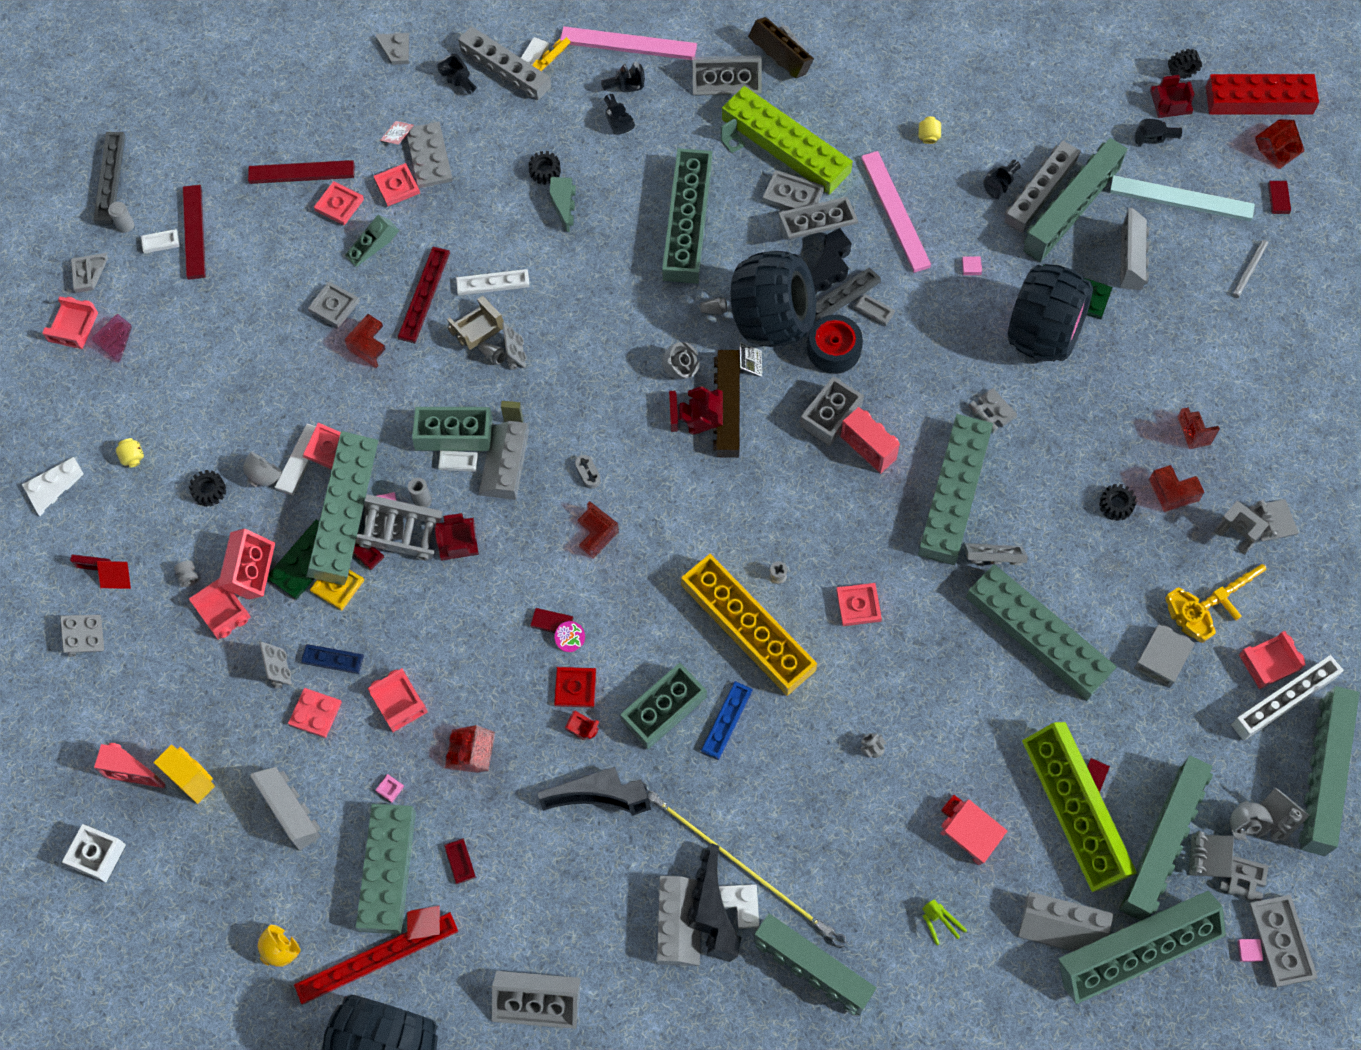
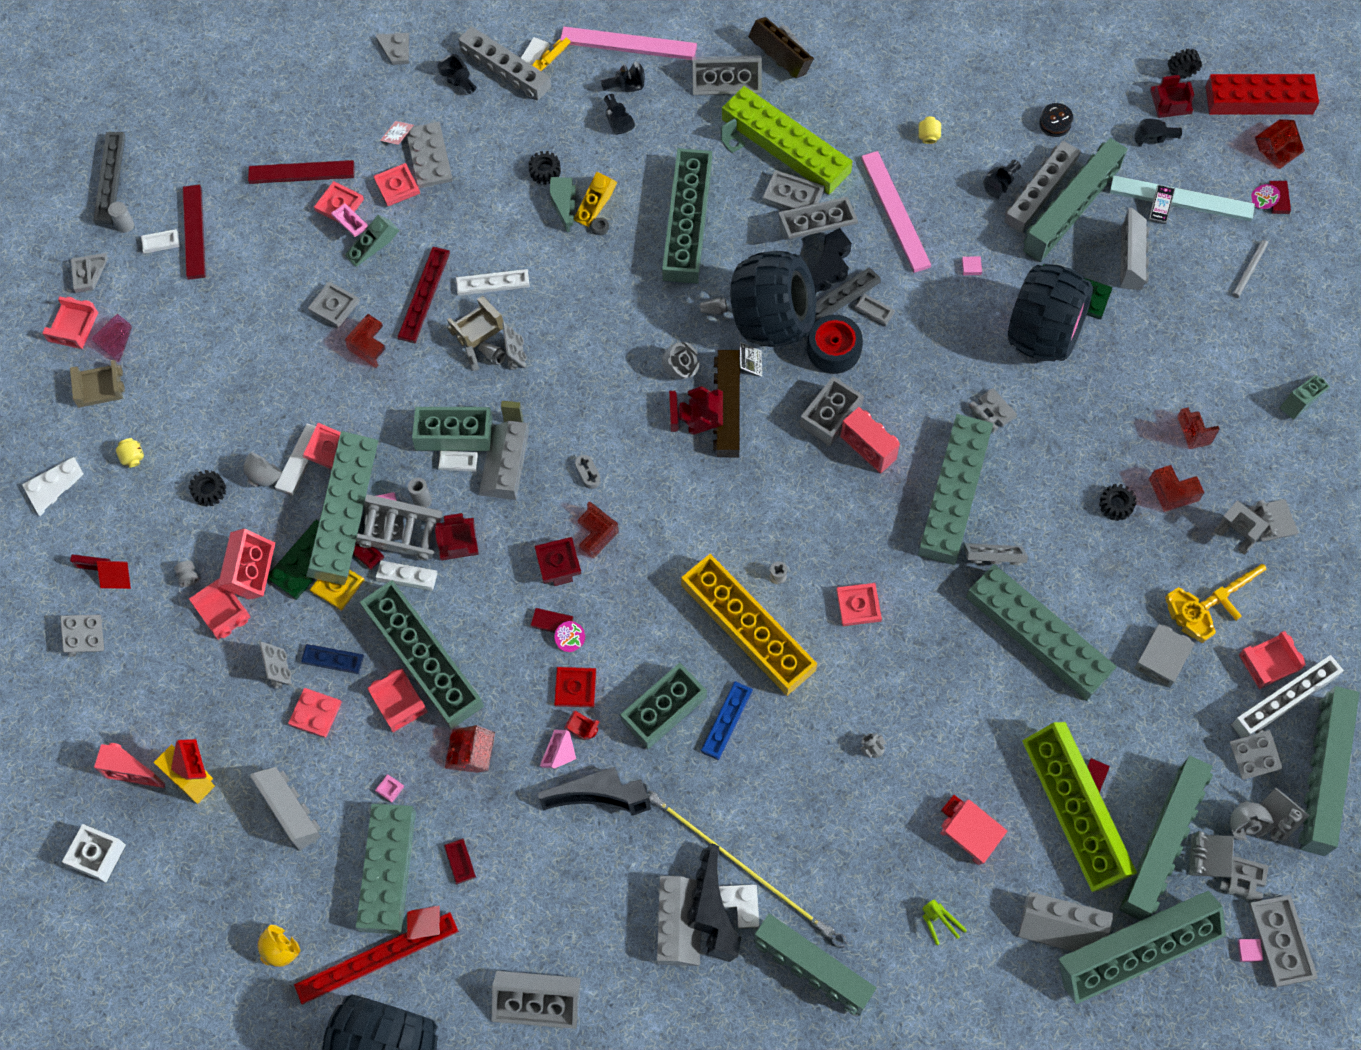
(97, 385): none -> dark tan panel
(187, 760): none -> red slope
(349, 220): none -> bright pink slope
(406, 575): none -> white plate
(422, 654): none -> sand green brick
(472, 358): none -> light grey tile
(558, 561): none -> dark red panel
(559, 750): none -> bright pink slope
(595, 198): none -> yellow slope
(600, 226): none -> dark grey tile
(1056, 120): none -> black head
(1161, 204): none -> tile
(1256, 754): none -> light grey hinge
(1265, 196): none -> sticker
(1304, 396): none -> sand green slope

